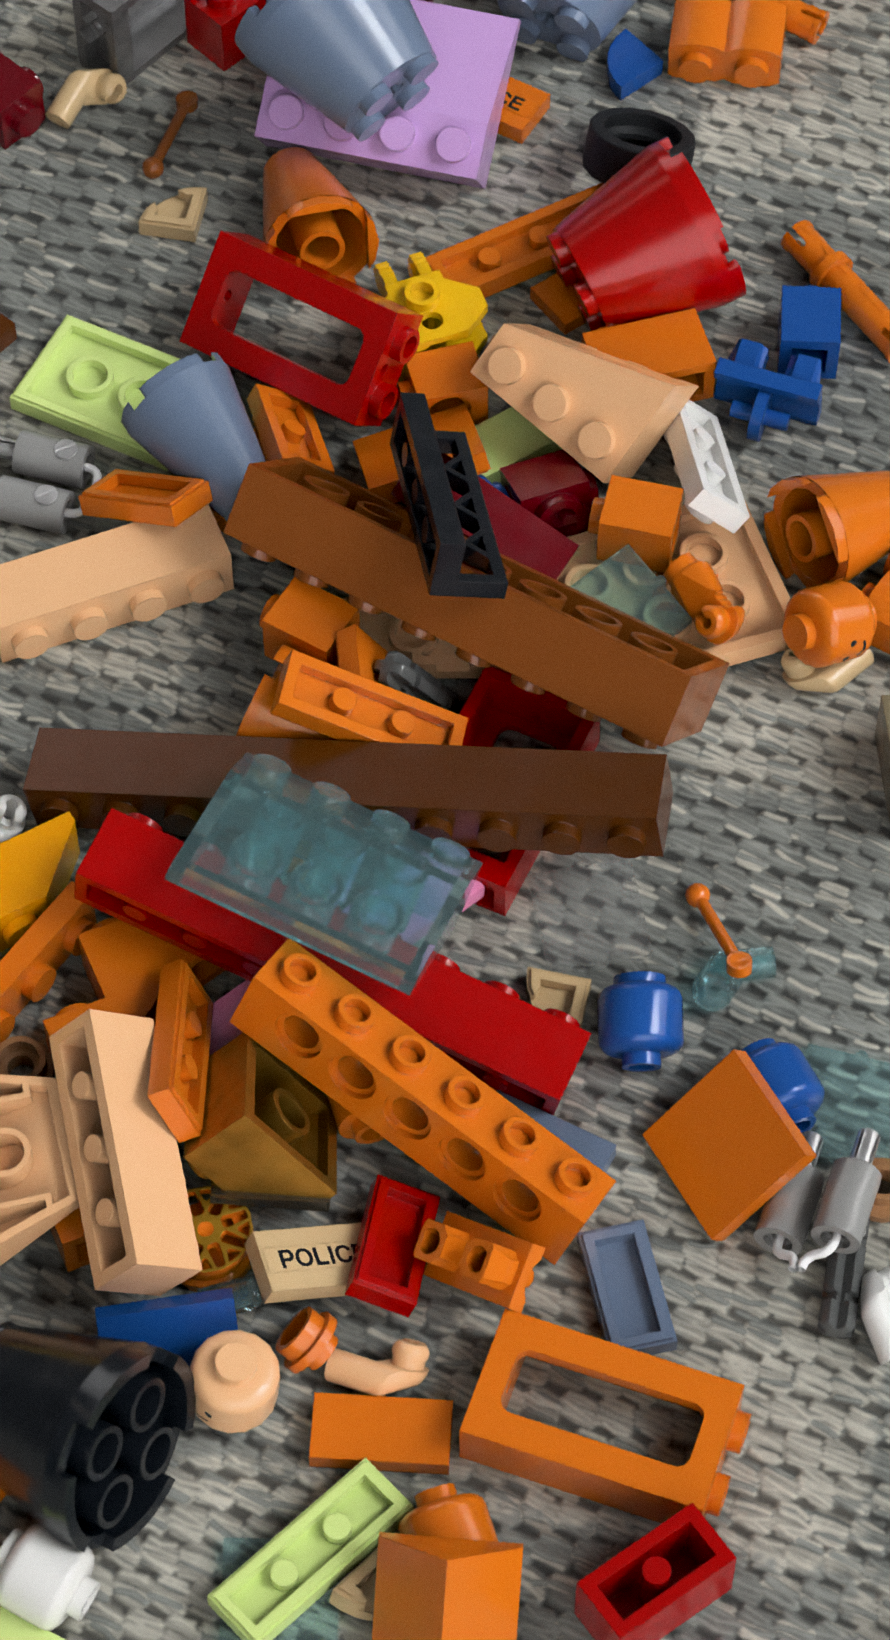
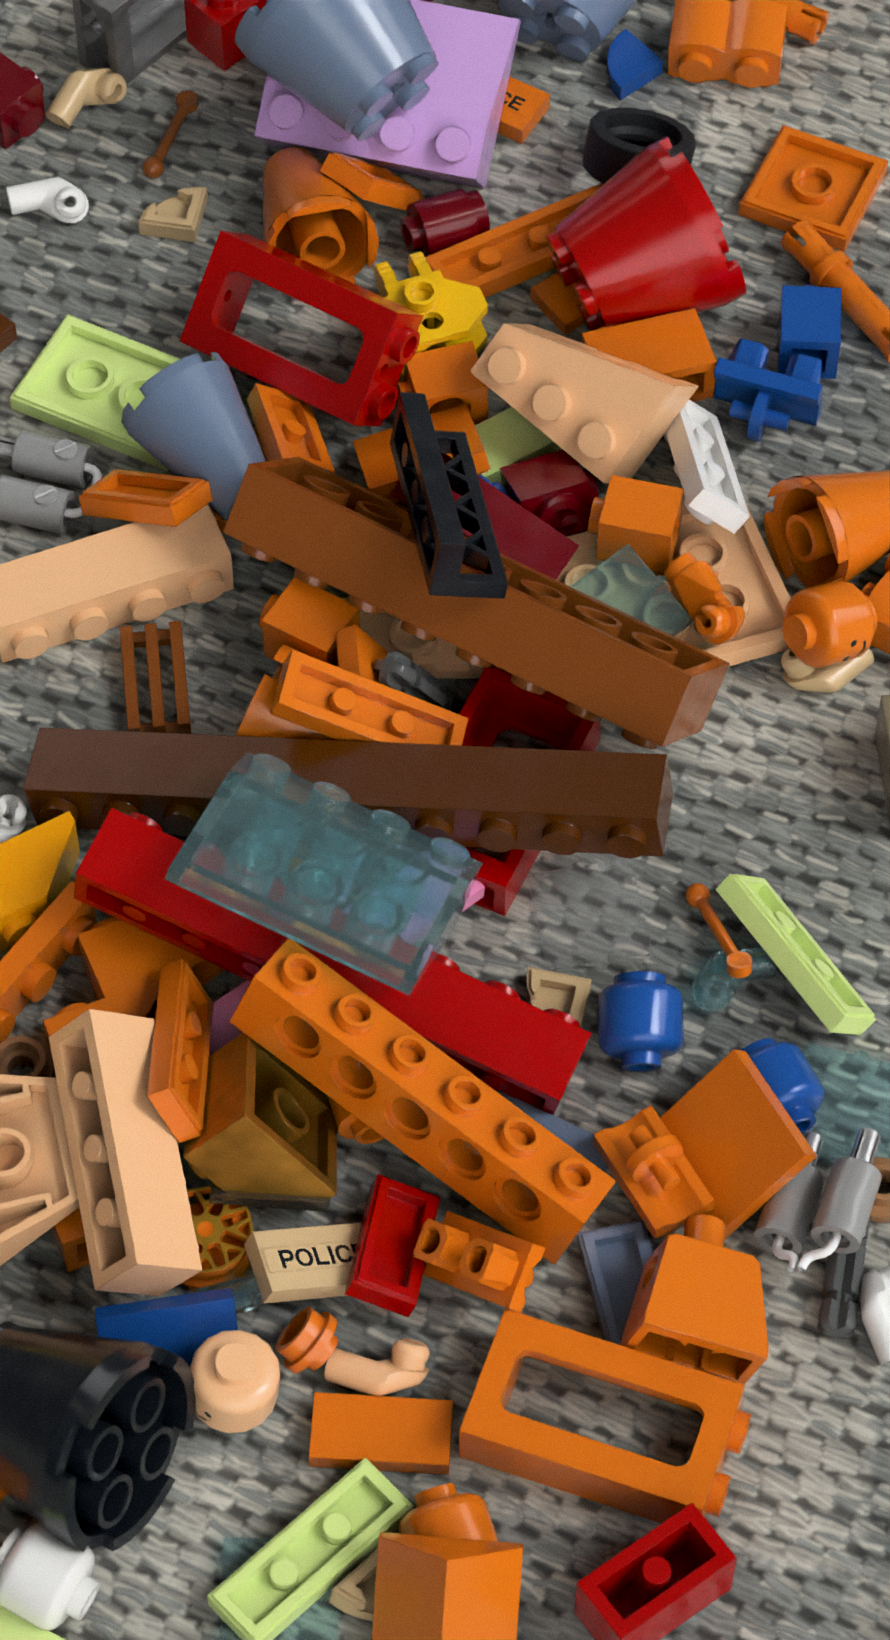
(51, 196): none -> white arm
(152, 639): none -> dark orange tile
(370, 181): none -> orange tile
(444, 221): none -> dark red brick
(653, 1172): none -> orange hips
(701, 1304): none -> orange torso
(796, 954): none -> yellowish green tile
(813, 182): none -> orange tile

